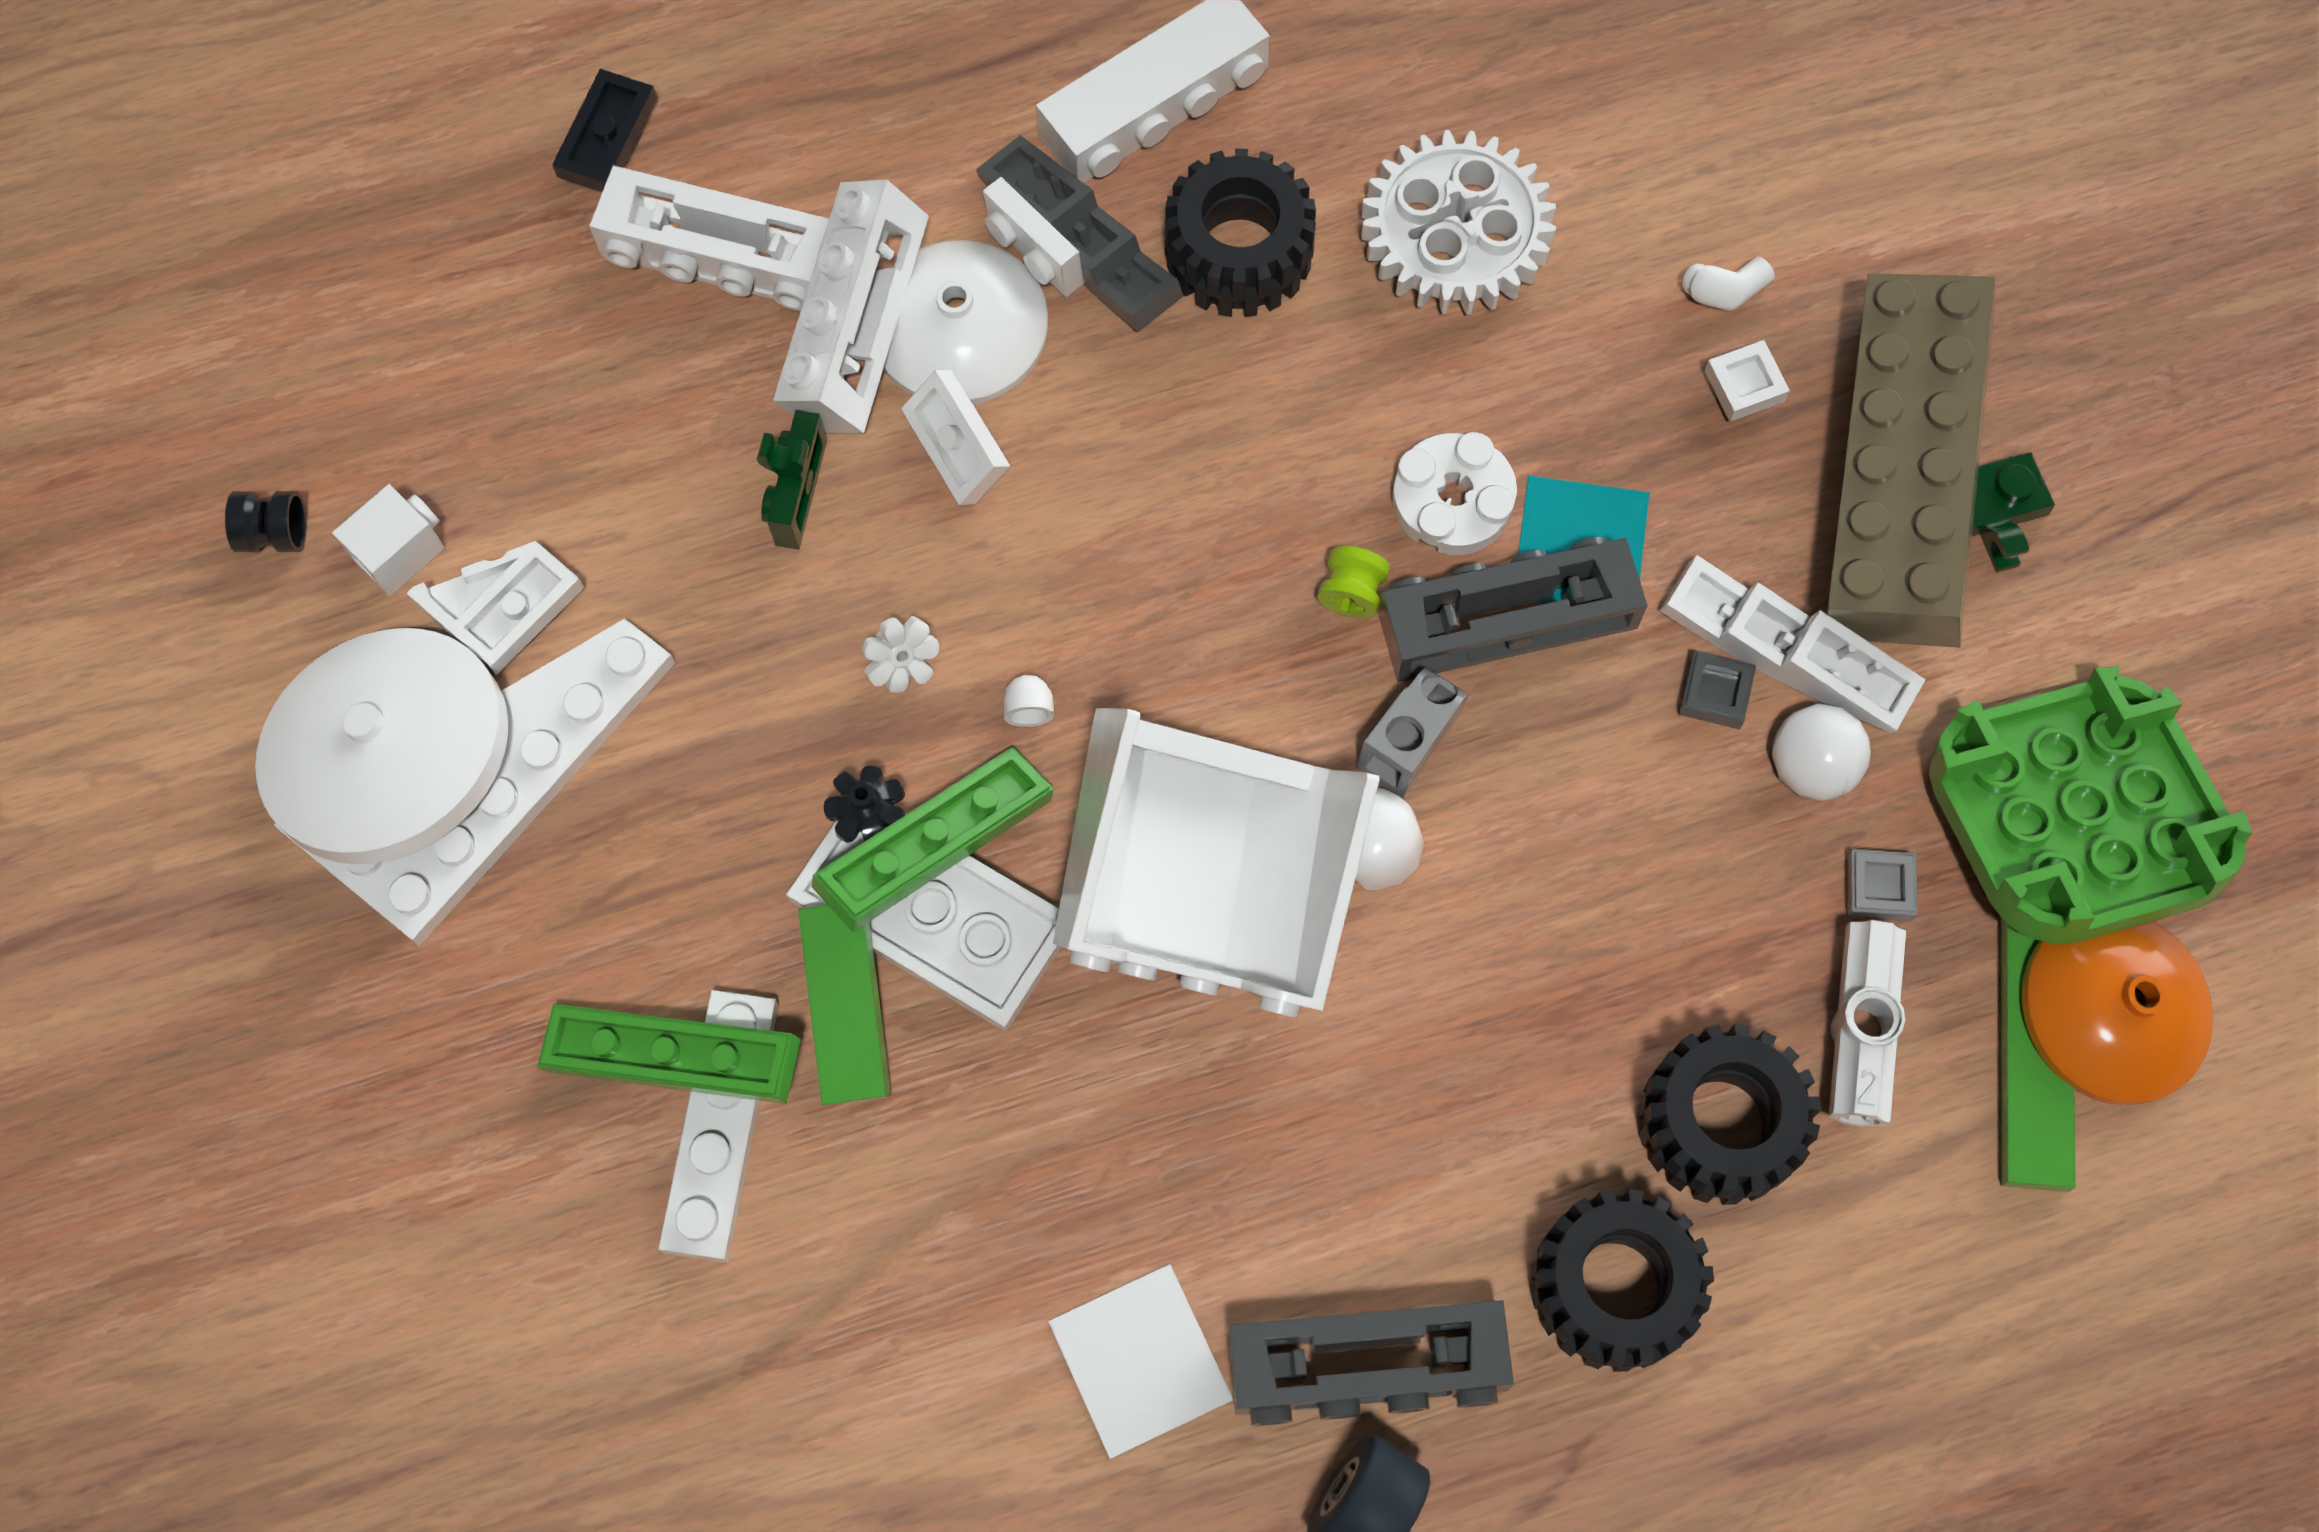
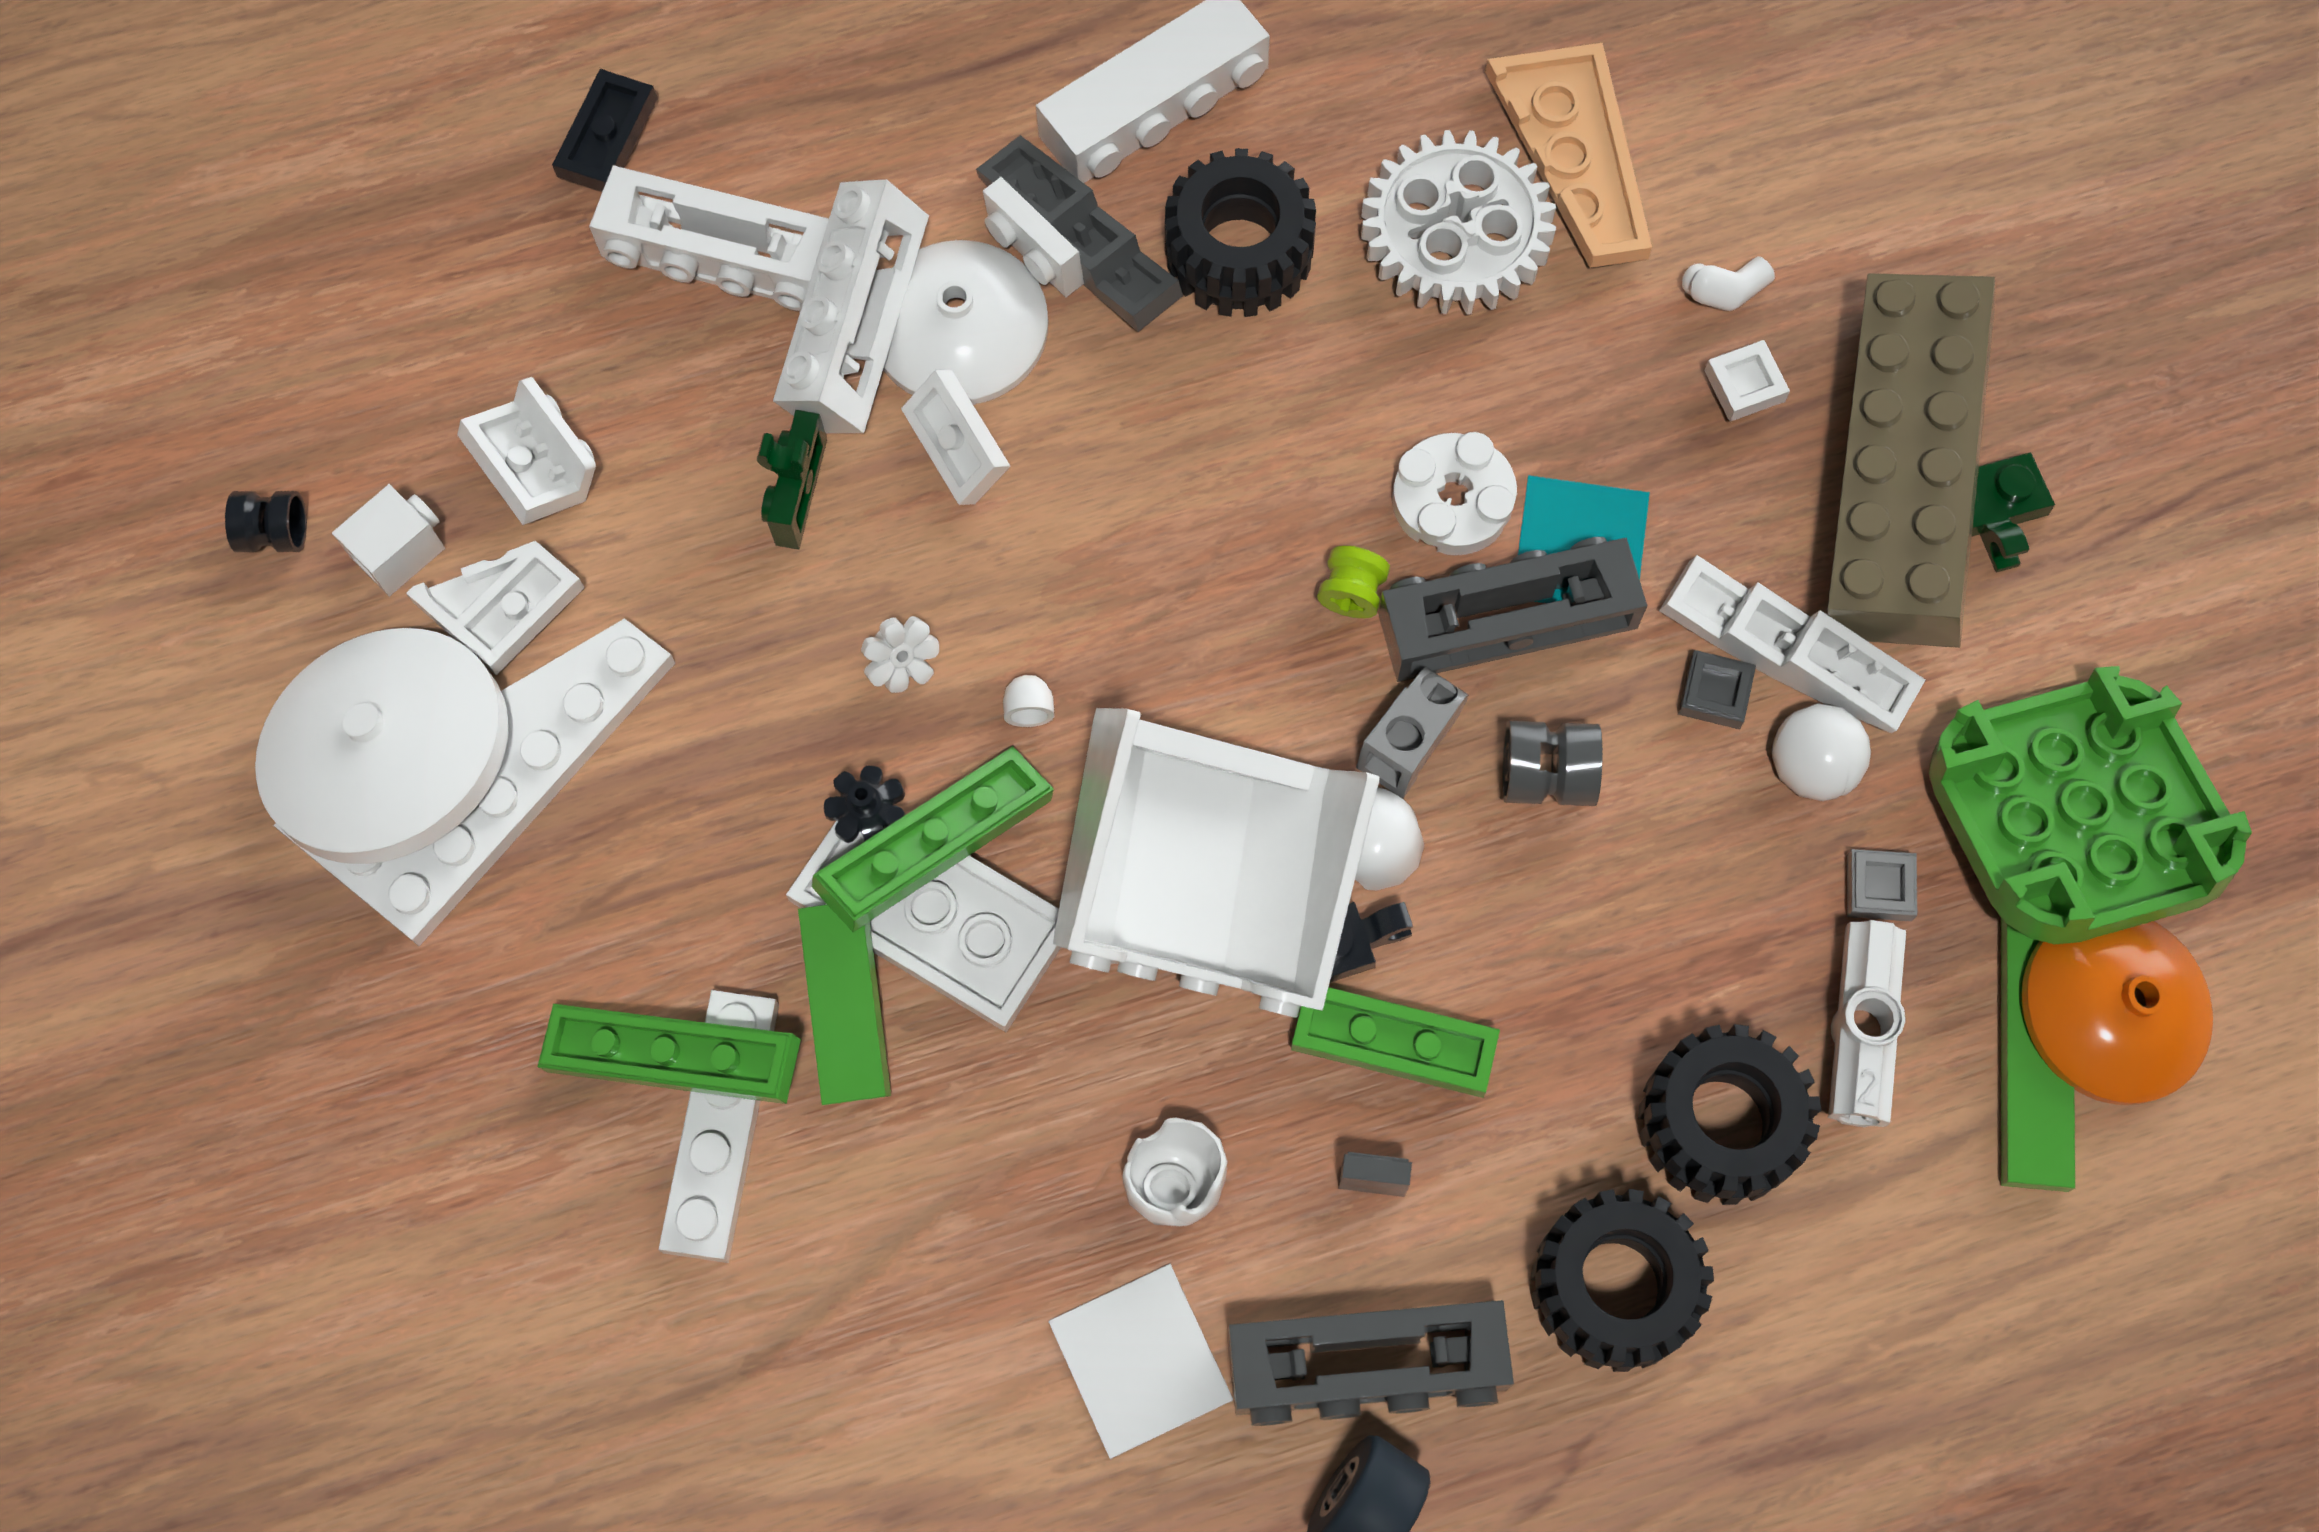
(530, 454): none -> white bracket
(1175, 1173): none -> white hair
(1363, 935): none -> black plate
(1375, 1174): none -> dark grey tile
(1398, 1041): none -> bright green plate
(1574, 763): none -> dark grey wheel
(1576, 137): none -> light nougat wing

